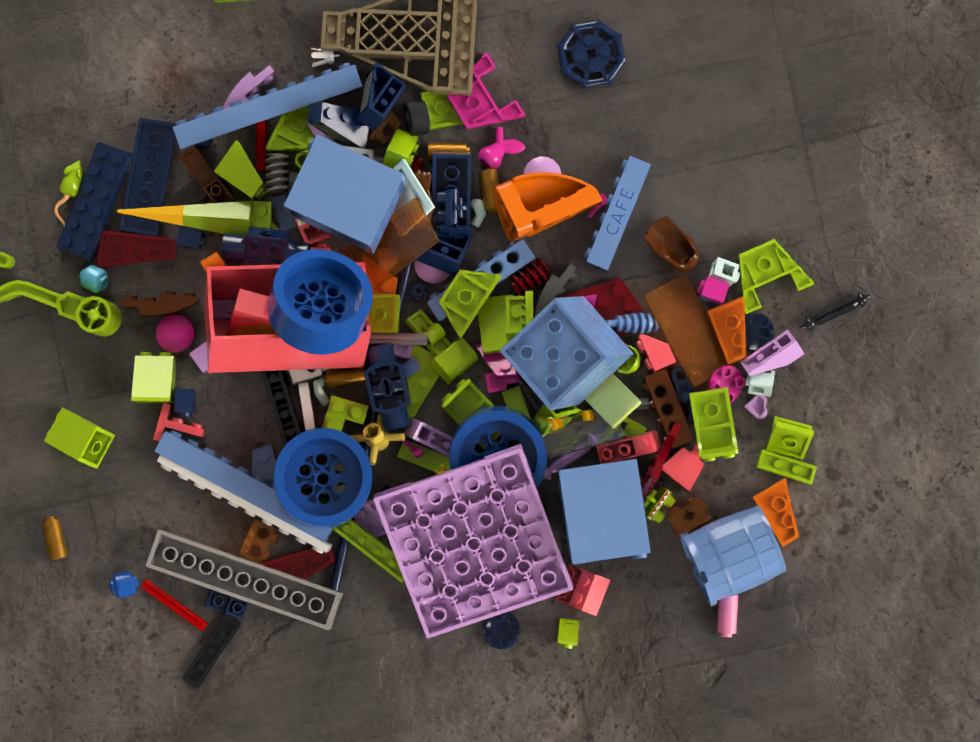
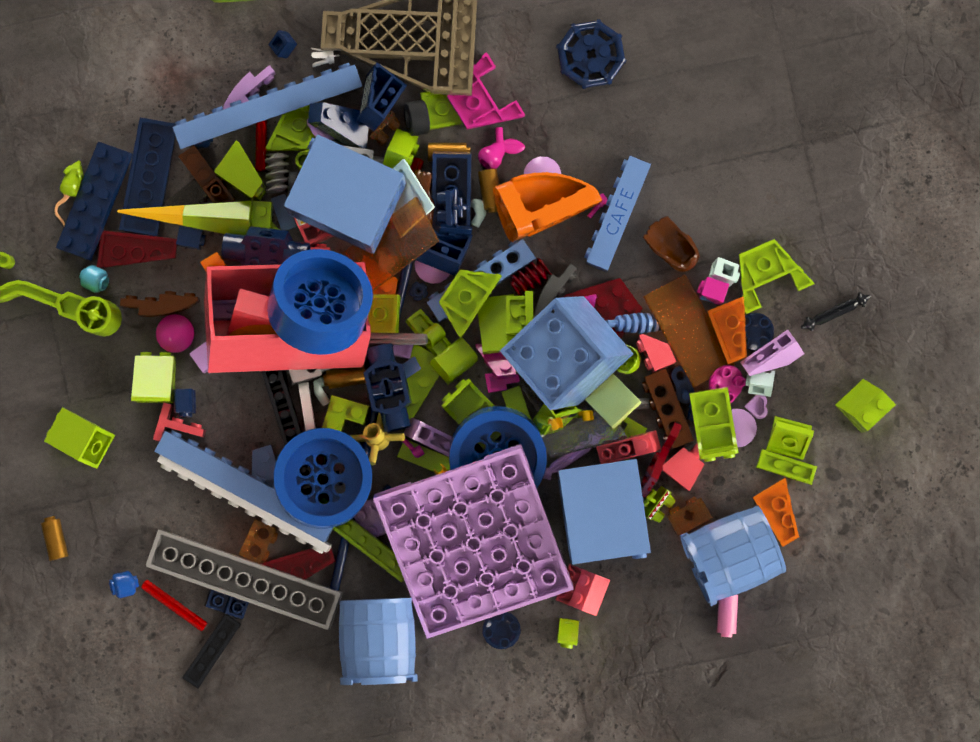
(282, 44): none -> dark blue slope
(377, 641): none -> medium blue piece
(744, 426): none -> lavender dish
(865, 405): none -> lime slope

